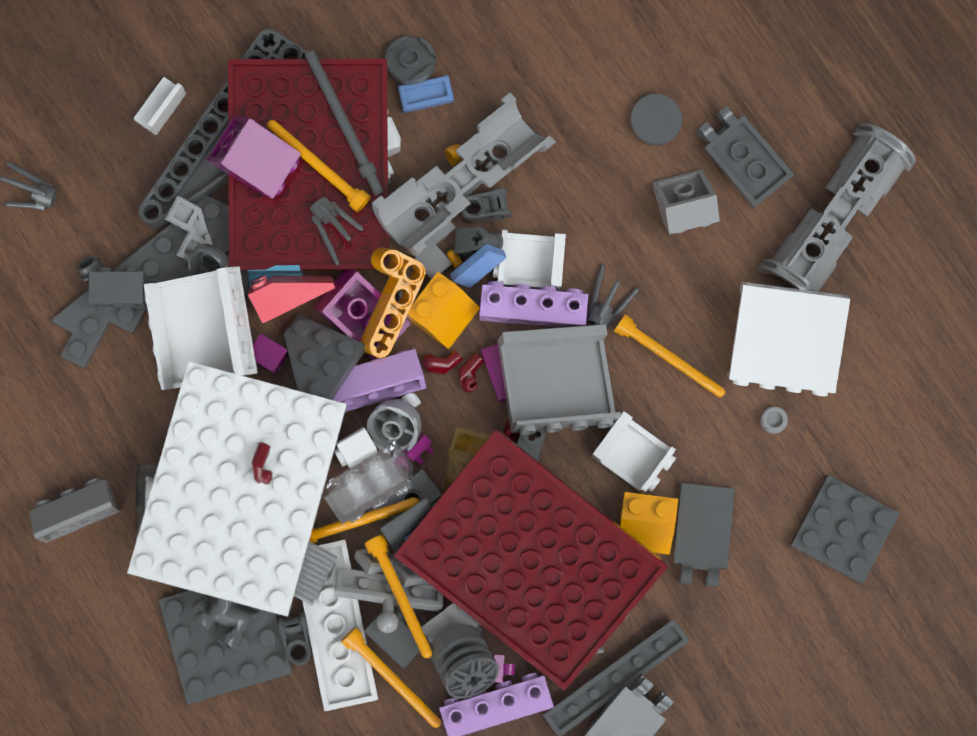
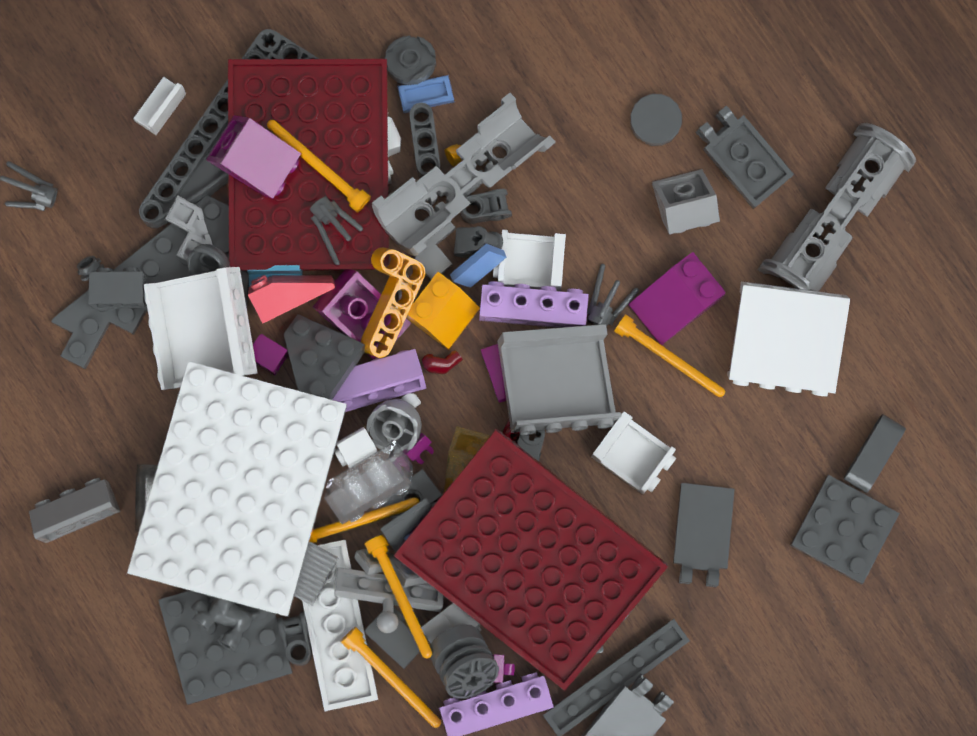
(258, 462): dark red arm -> none
(366, 168): dark grey bar -> none
(424, 130): none -> dark grey beam
(454, 259): light orange piece -> none
(466, 373): dark red arm -> none
(649, 520): light orange slope -> none
(677, 298): none -> magenta slope
(773, 420): light grey tile -> none
(874, 453): none -> dark grey beam

